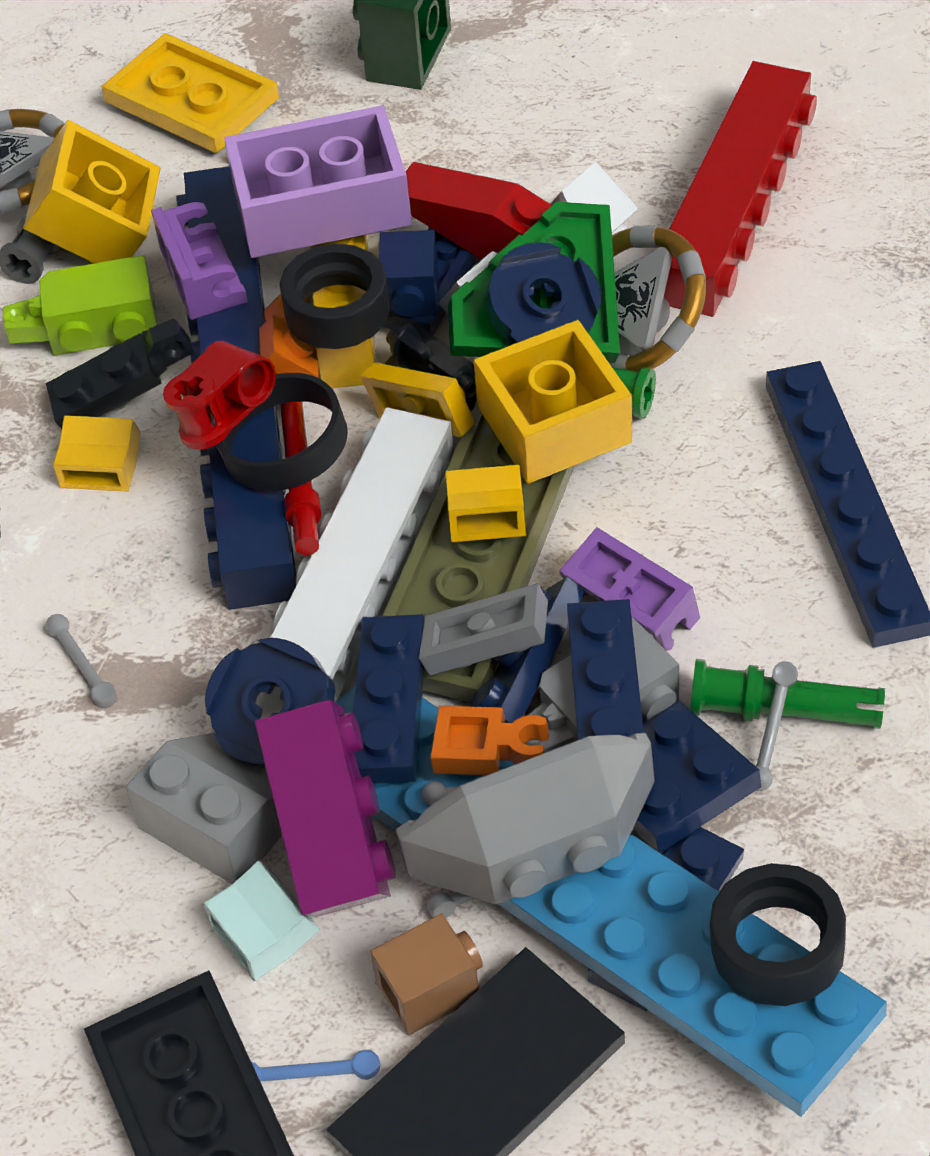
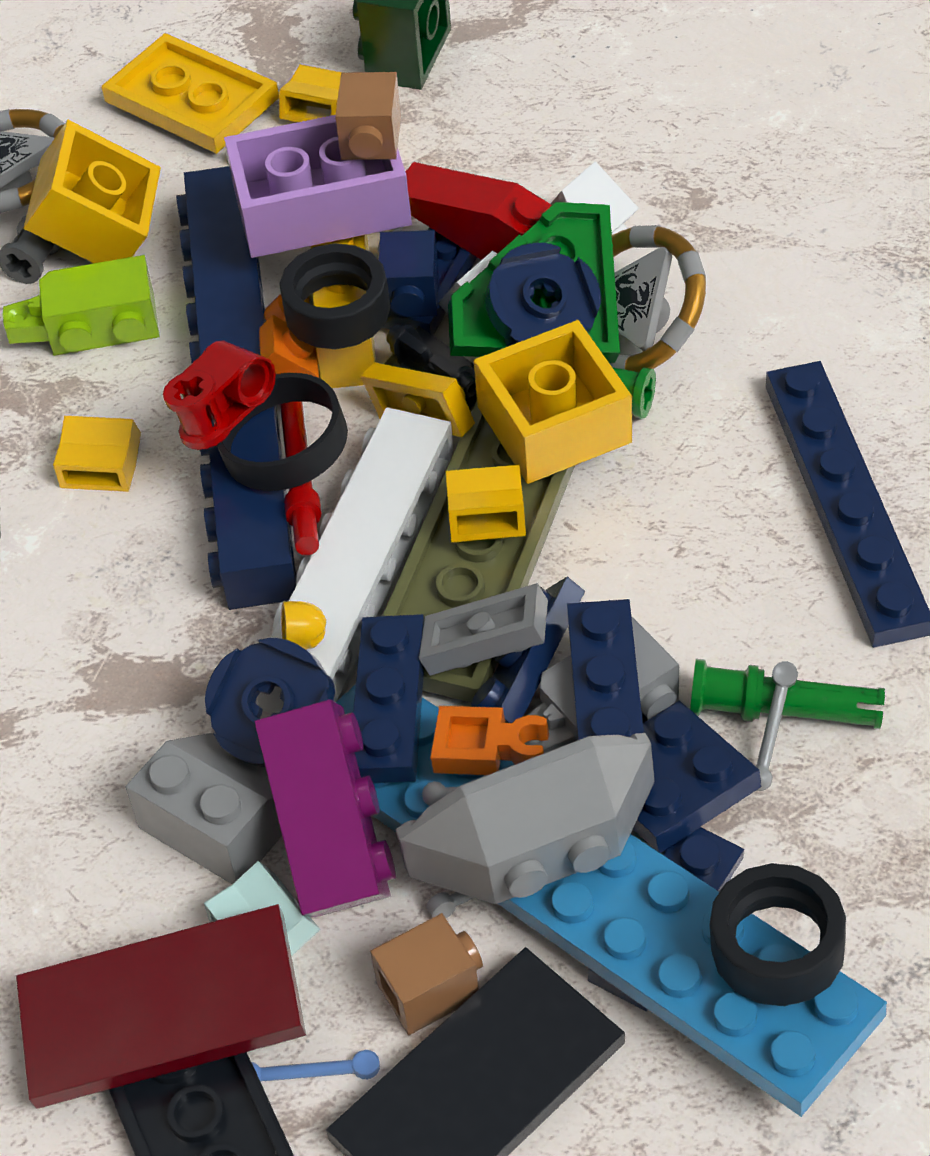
(102, 692): light grey hinge -> none
(118, 373): black hinge -> none
(158, 1006): none -> dark red tile
(197, 261): medium lavender hinge -> none
(302, 623): none -> yellow hinge
(309, 94): none -> yellow piece
(368, 115): none -> medium nougat brick
(617, 572): medium lavender hinge -> none
(739, 175): red brick -> none

